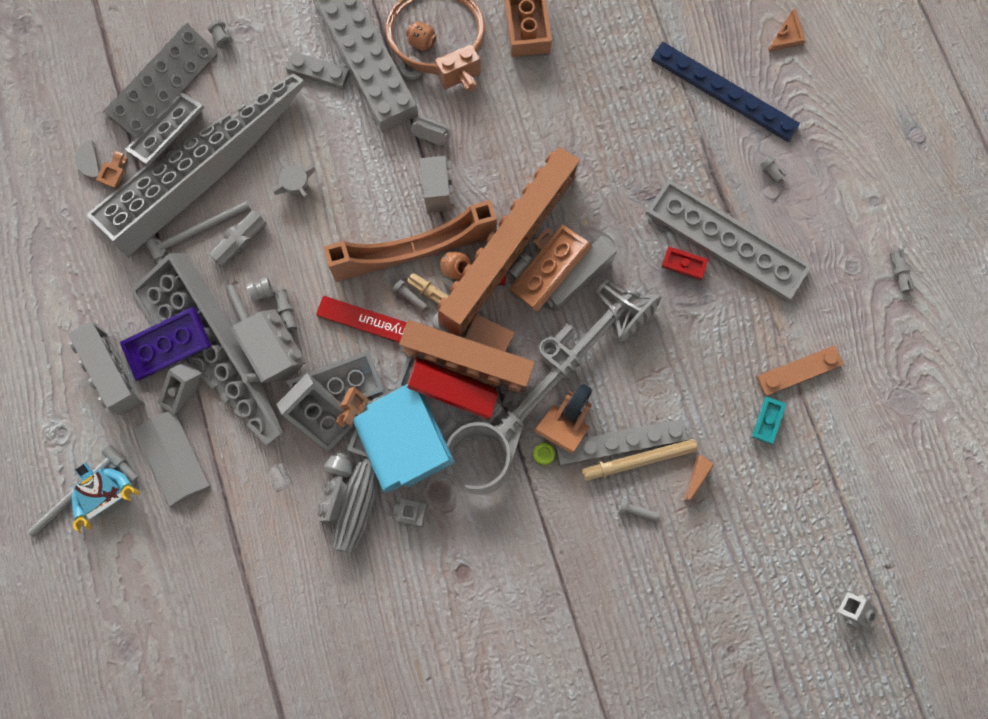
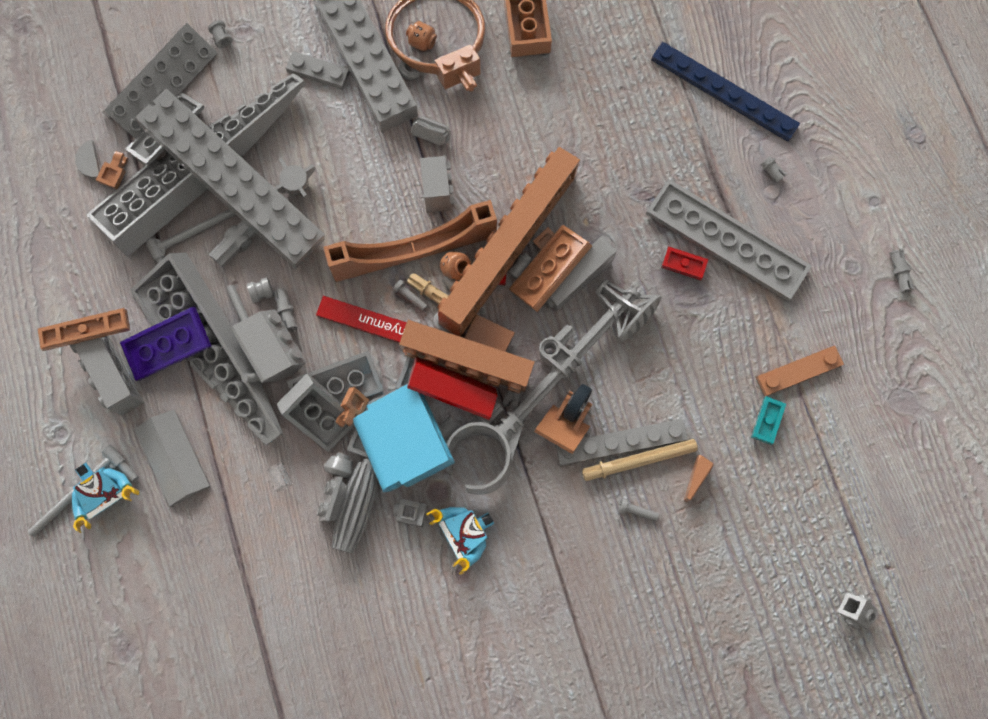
(83, 329): none -> nougat plate
(179, 387): light grey slope -> none
(230, 178): none -> light grey piece
(463, 533): none -> torso
(544, 454): lime tile -> none
(789, 34): nougat tile -> none

